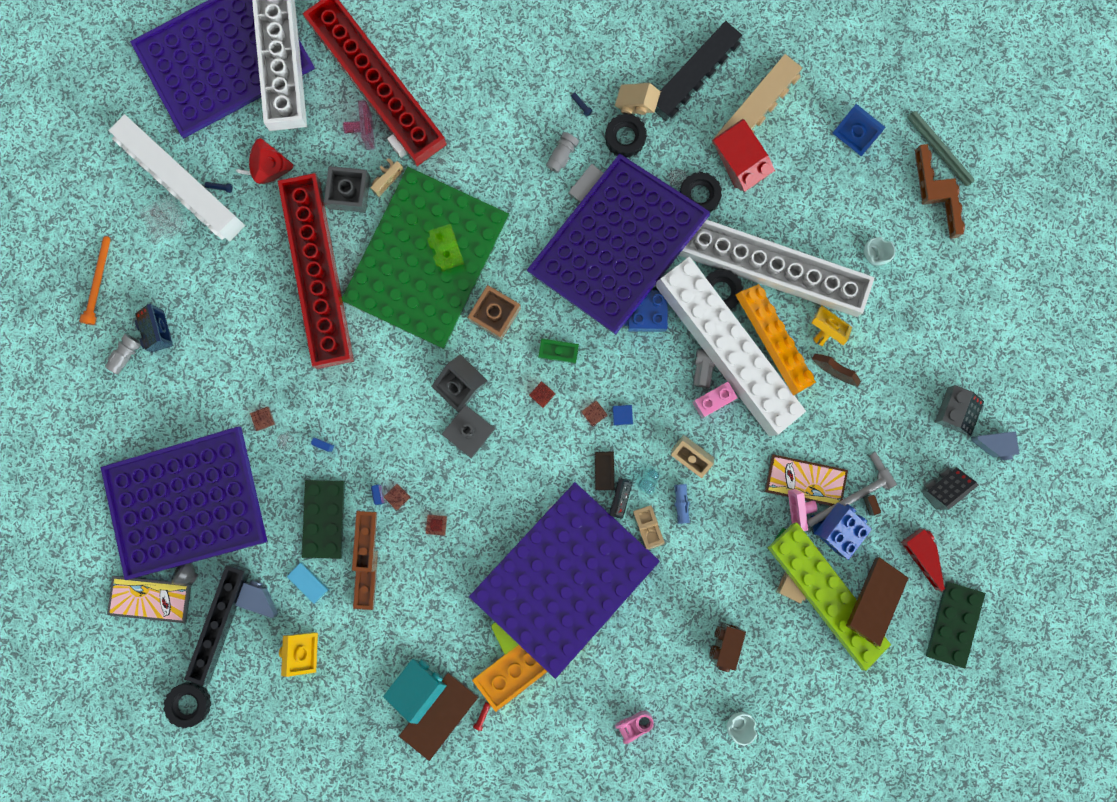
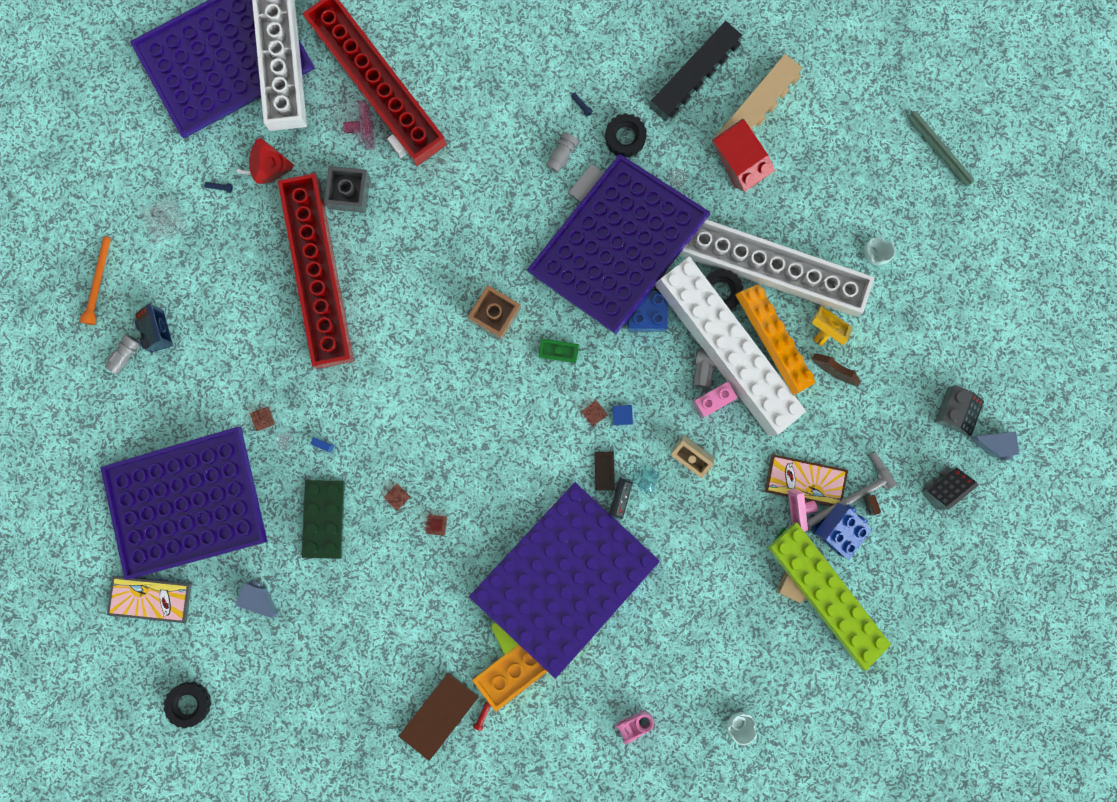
(175, 179): white brick -> none
(184, 574): dark grey brick -> none
(216, 625): black brick -> none
(299, 654): yellow tile -> none
(307, 583): medium azure tile -> none
(365, 560): dark orange bracket -> none
(377, 494): blue tile -> none
(381, 183): tan plate -> none
(398, 270): green plate -> none
(415, 690): teal brick -> none
(445, 247): clear neon green brick -> none
(459, 382): dark grey slope -> none
(468, 431): dark grey tile -> none
(542, 394): clear red plate -> none
(637, 98): tan brick -> none
(648, 527): tan slope -> none
(682, 503): medium blue pin -> none
(709, 182): black tyre -> none
(727, 646): reddish brown brick -> none
(859, 130): blue tile -> none
(877, 601): reddish brown tile -> none
(925, 554): red slope -> none
(939, 191): dark orange bracket -> none
(955, 624): dark green plate -> none

